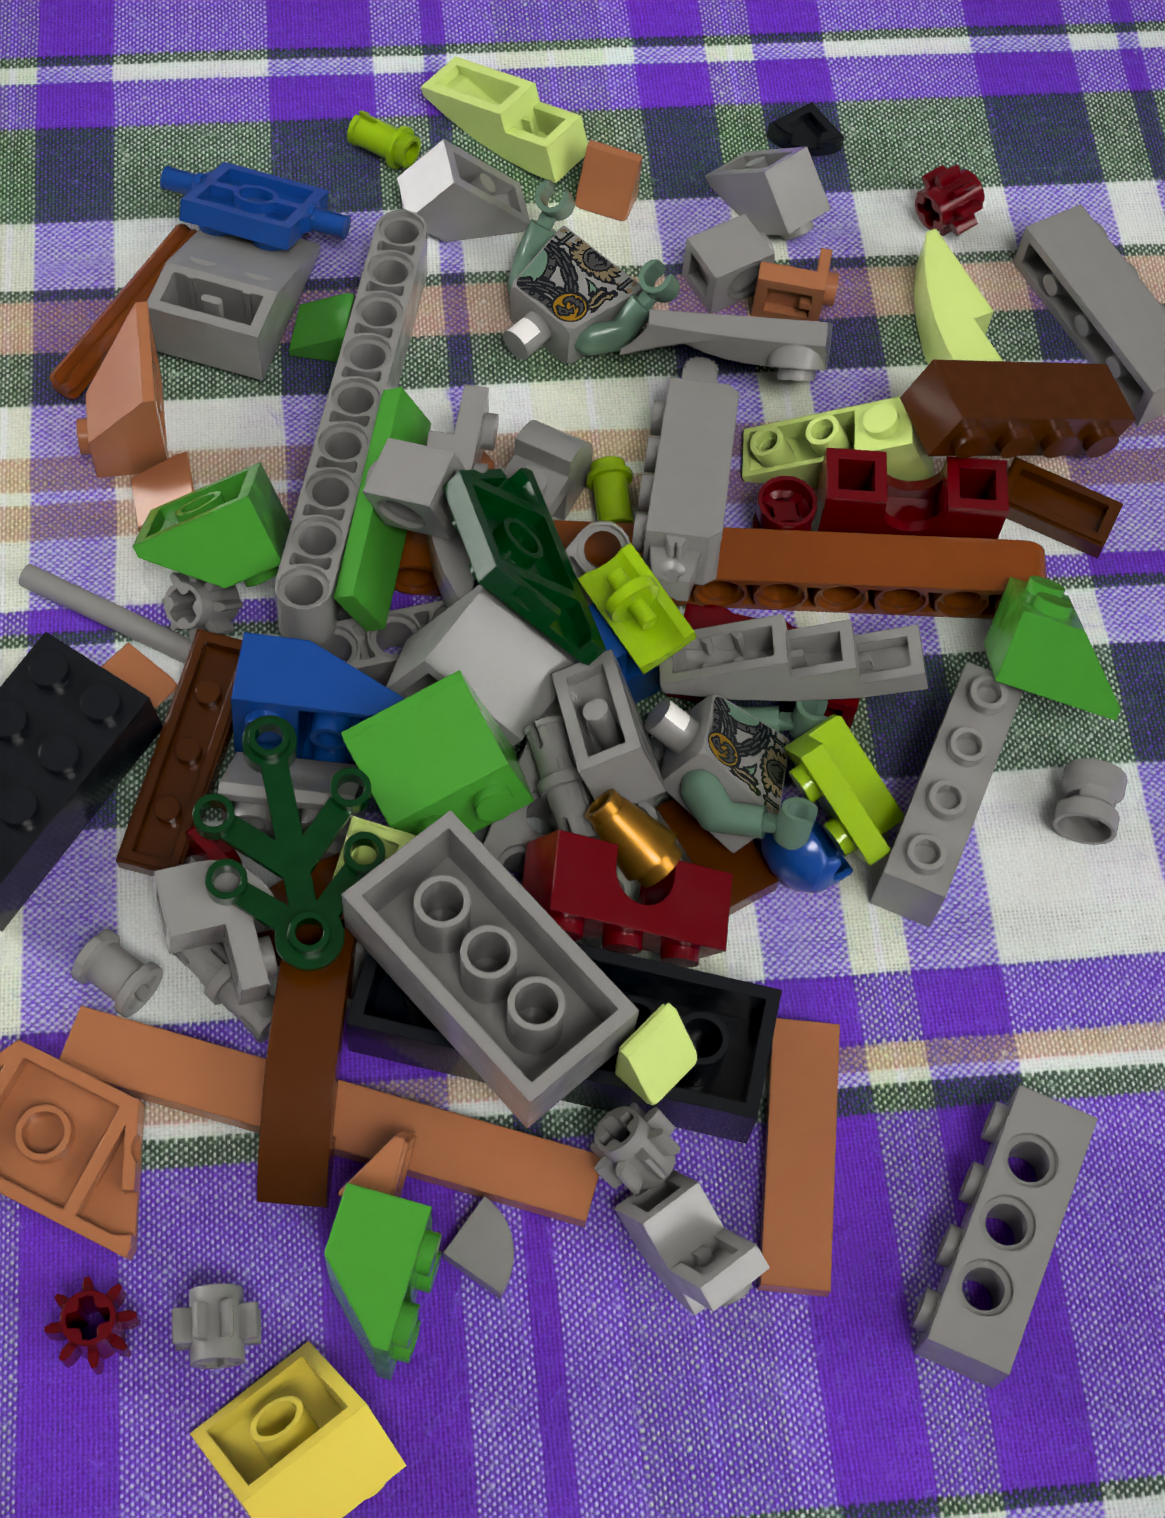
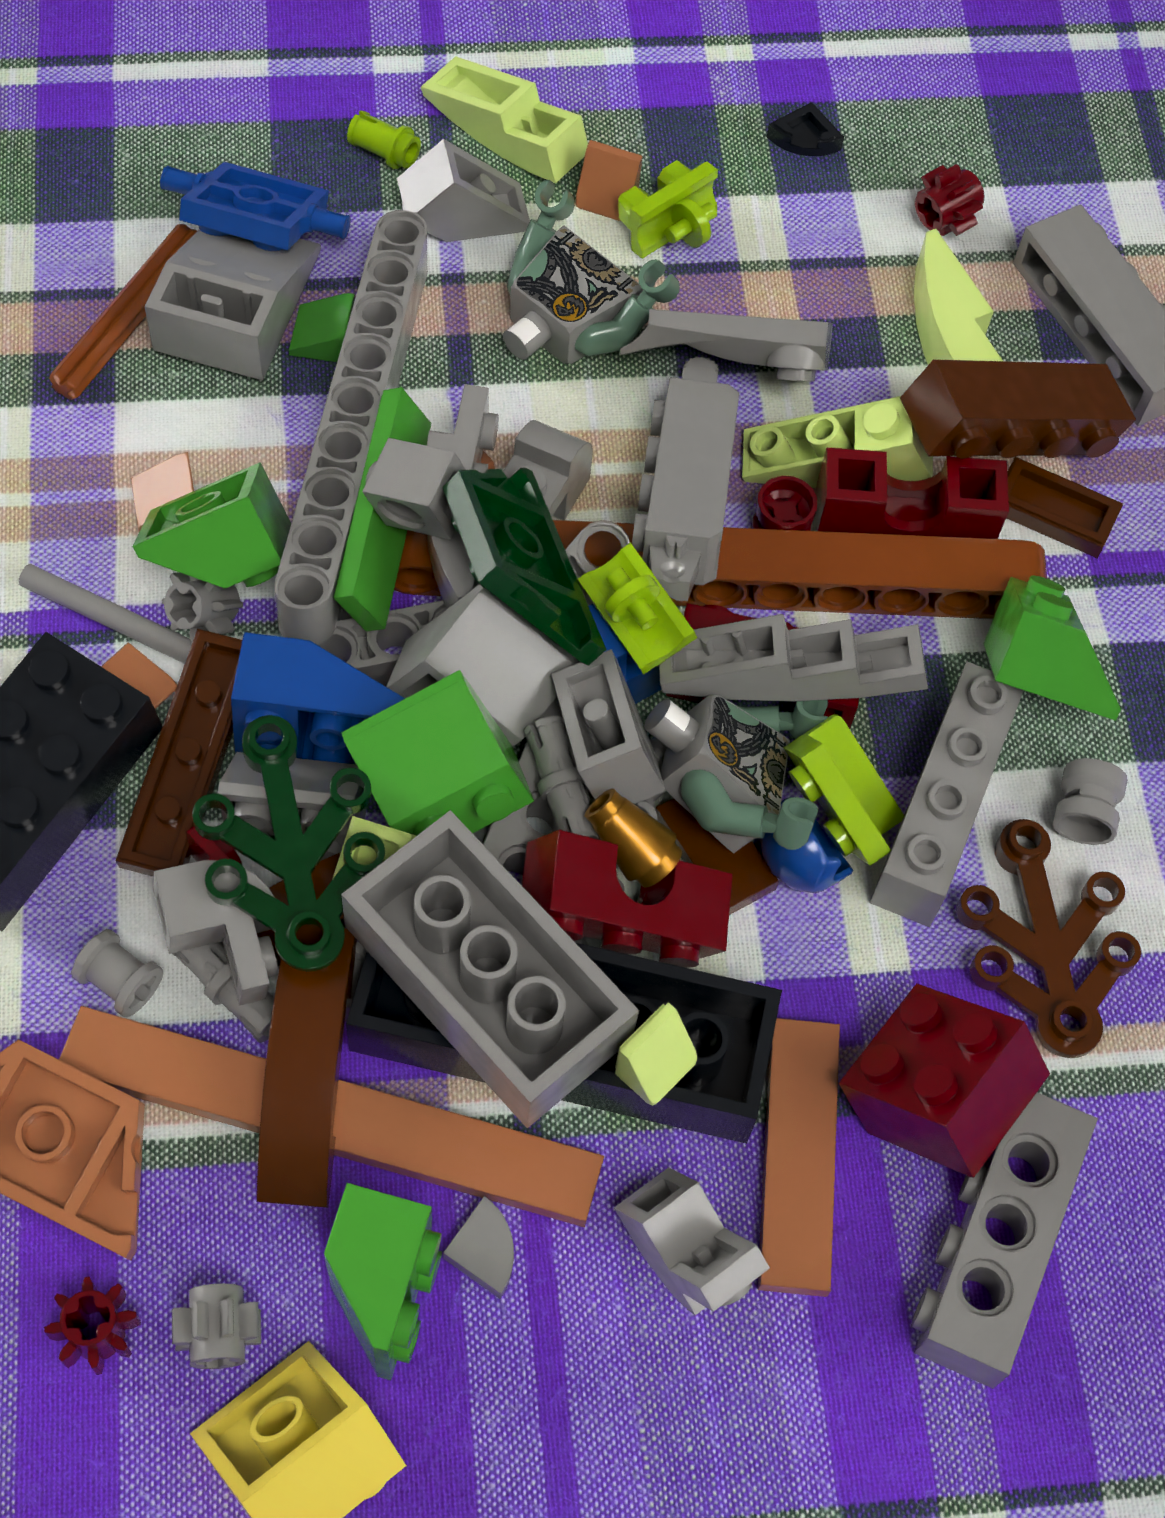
(126, 403): nougat slope -> none
(389, 1167): nougat slope -> none
(610, 483): lime pin -> none
(634, 1148): light grey gear -> none
(672, 213): none -> lime hips
(726, 262): light grey brick -> none
(773, 189): light grey slope -> none
(794, 291): nougat bracket -> none
(945, 1079): none -> dark red brick
(1048, 946): none -> reddish brown plant

